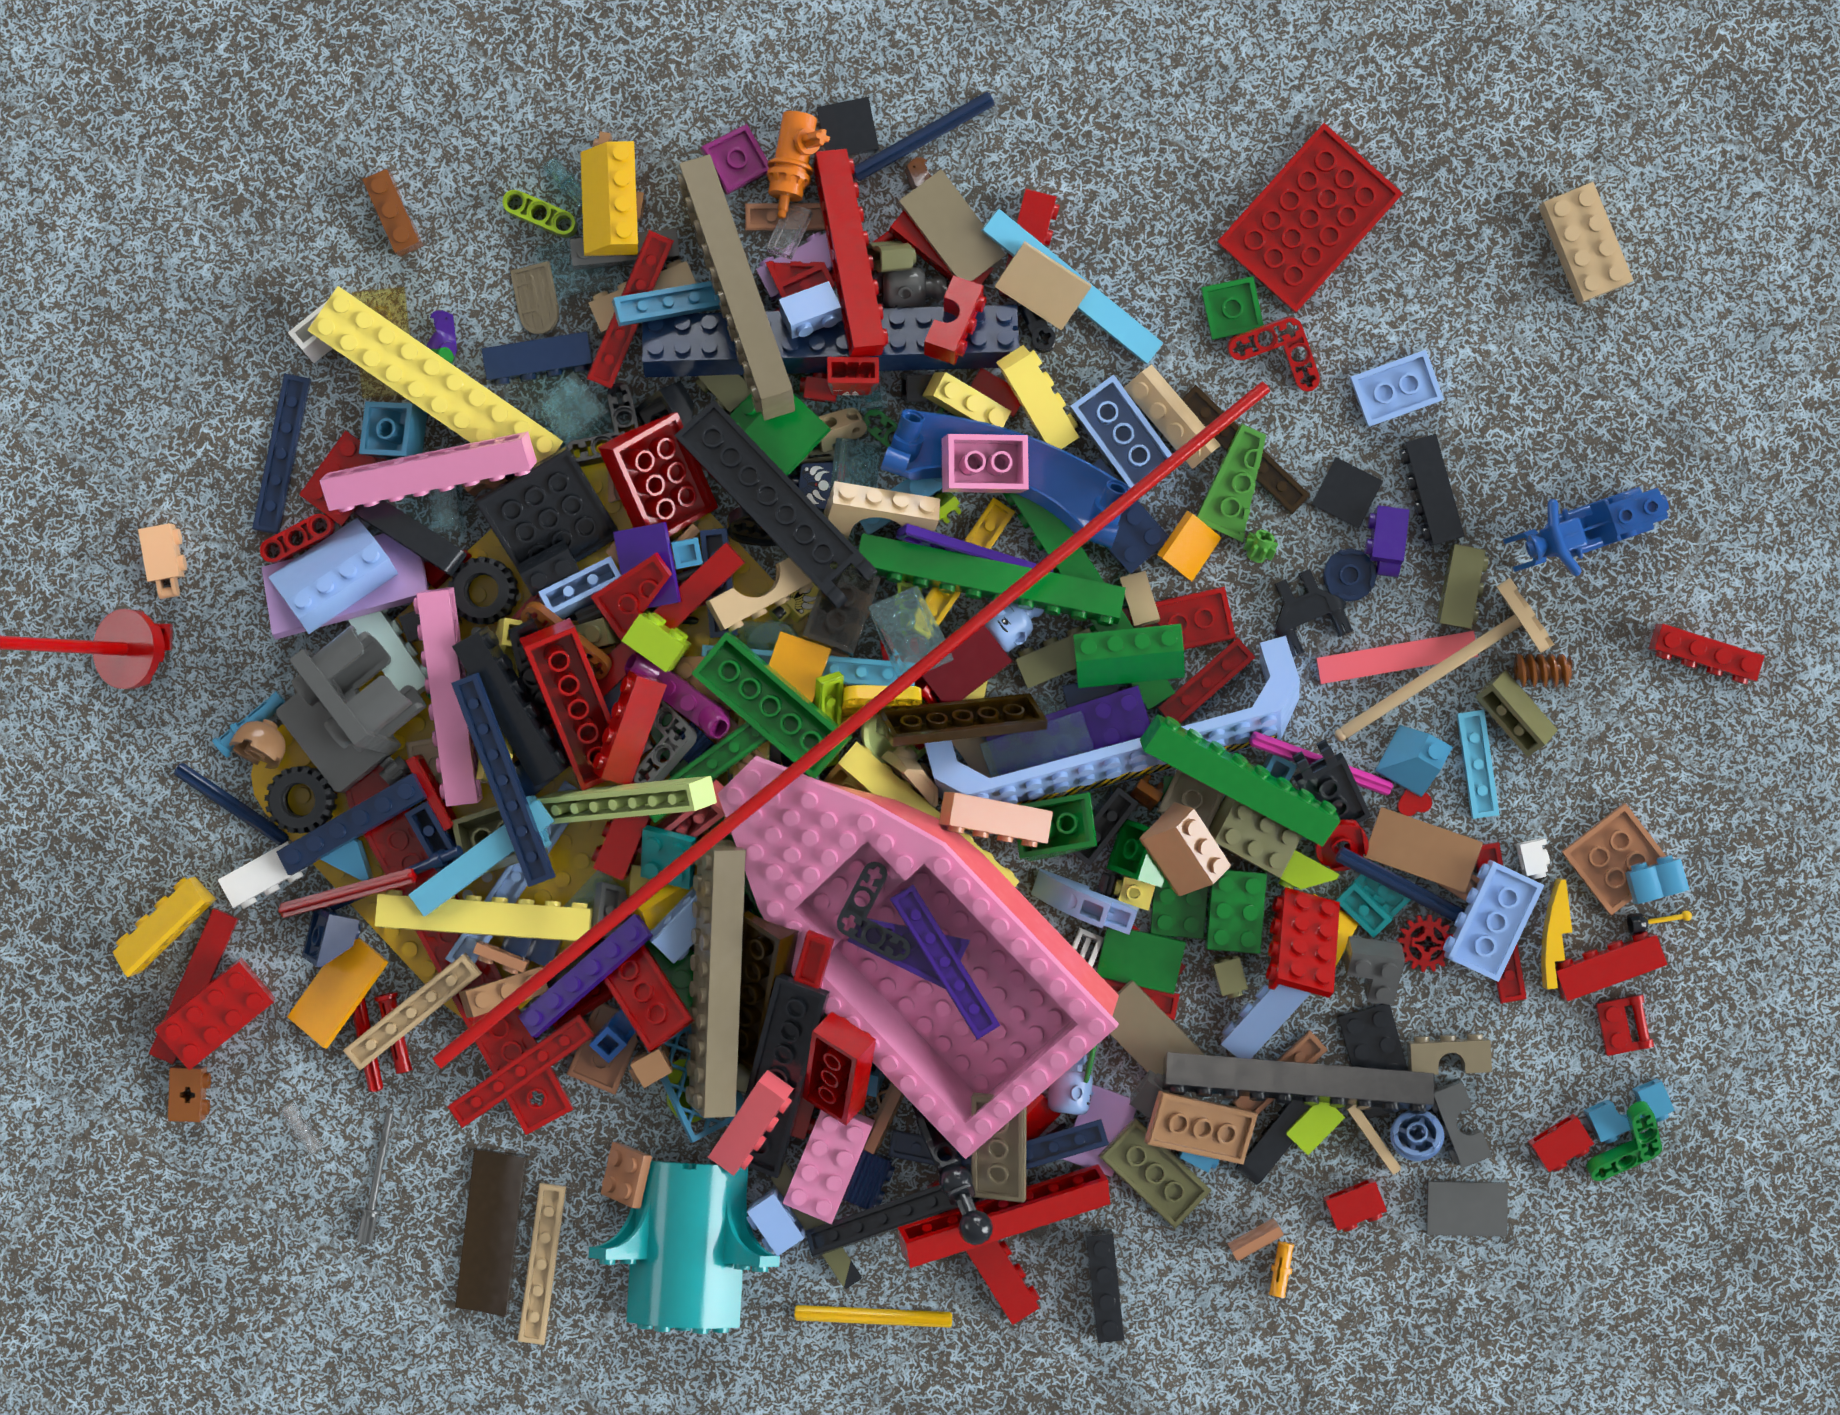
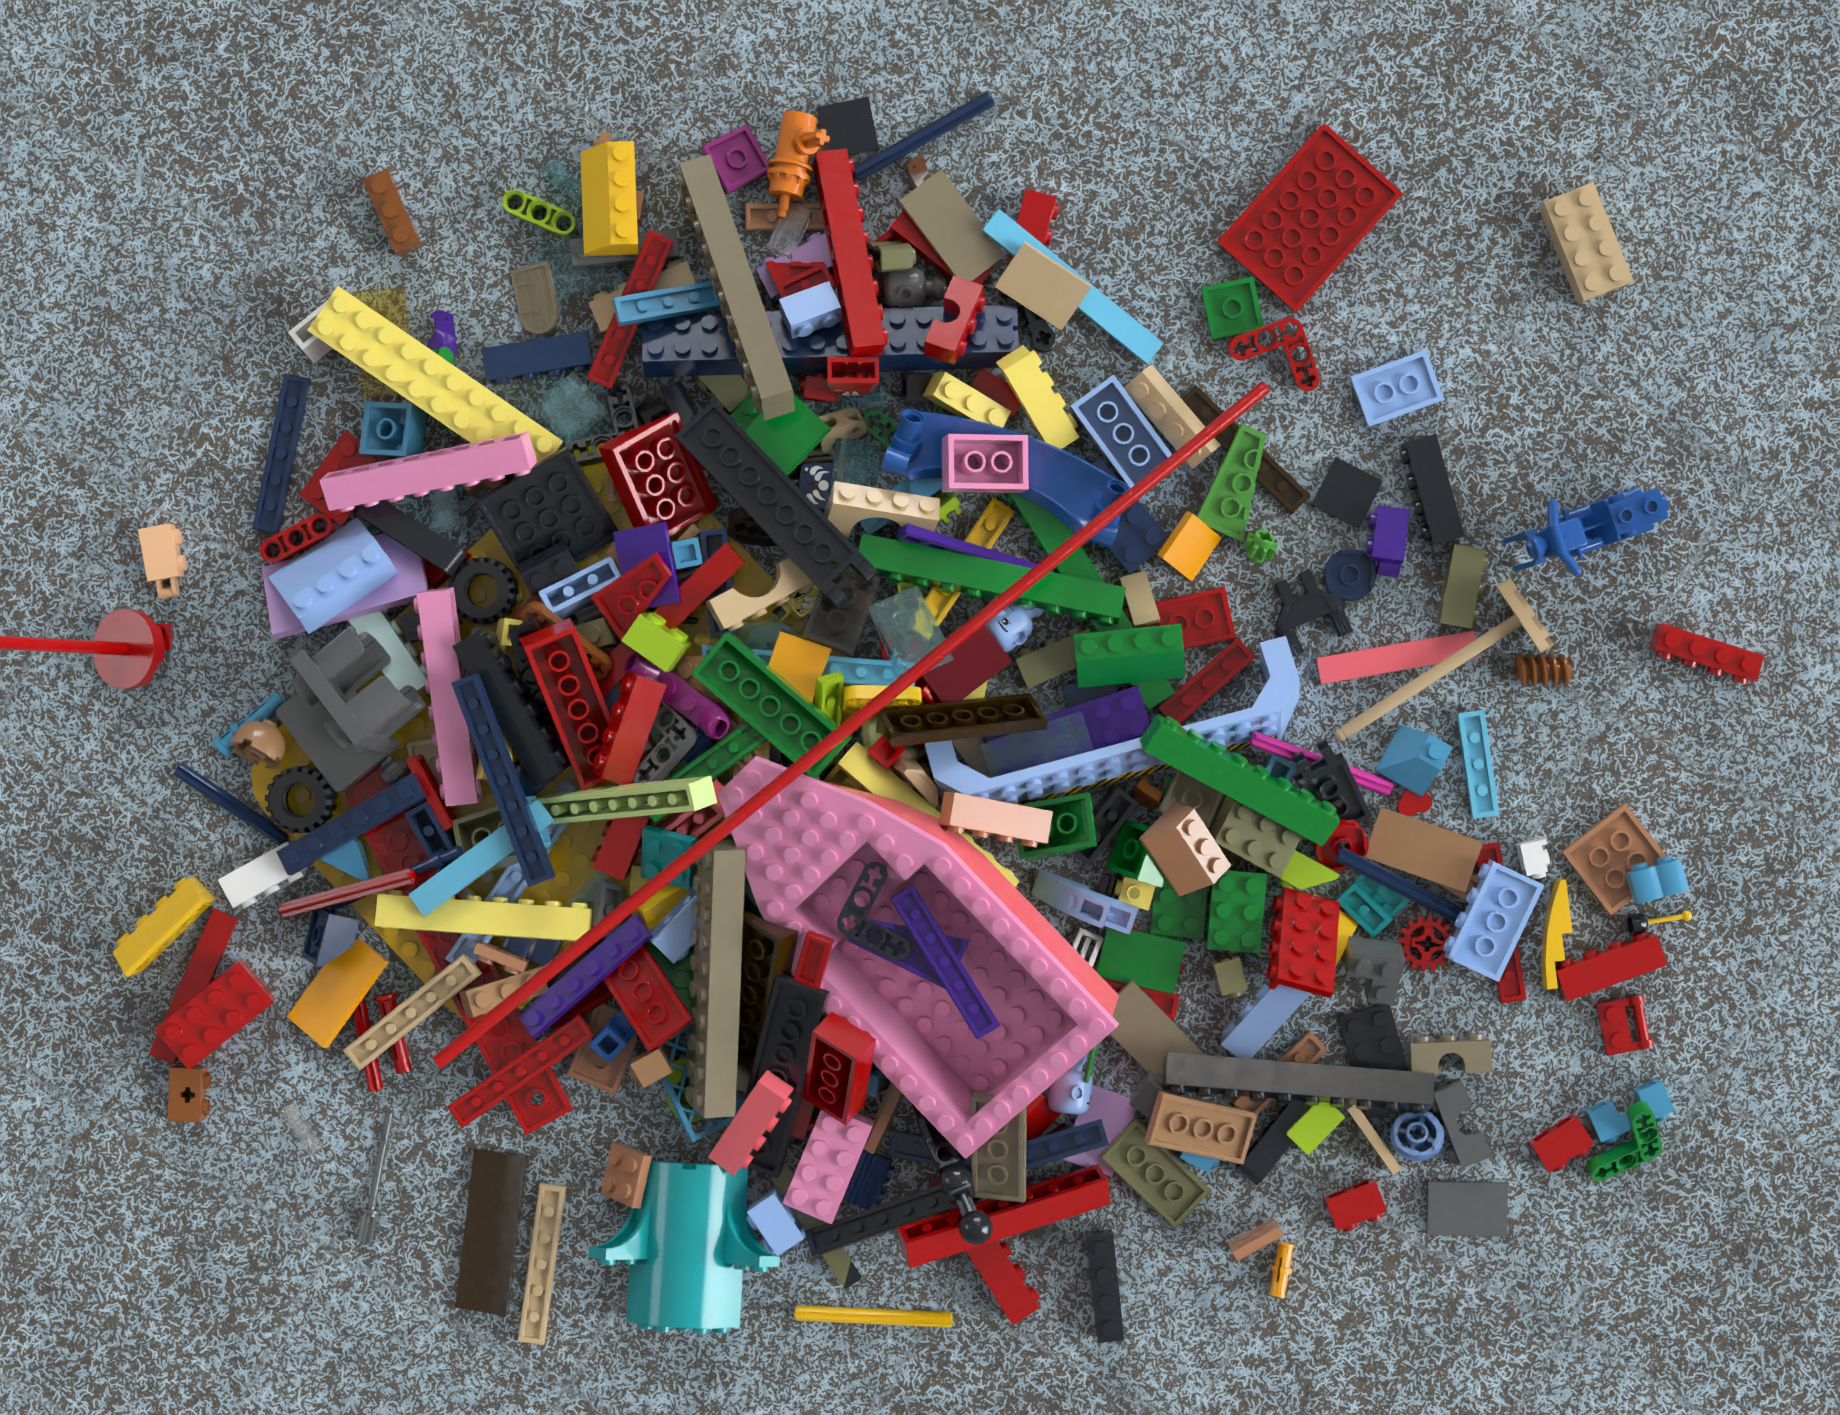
(884, 753): none -> red plate
(1516, 713): olive brick -> none

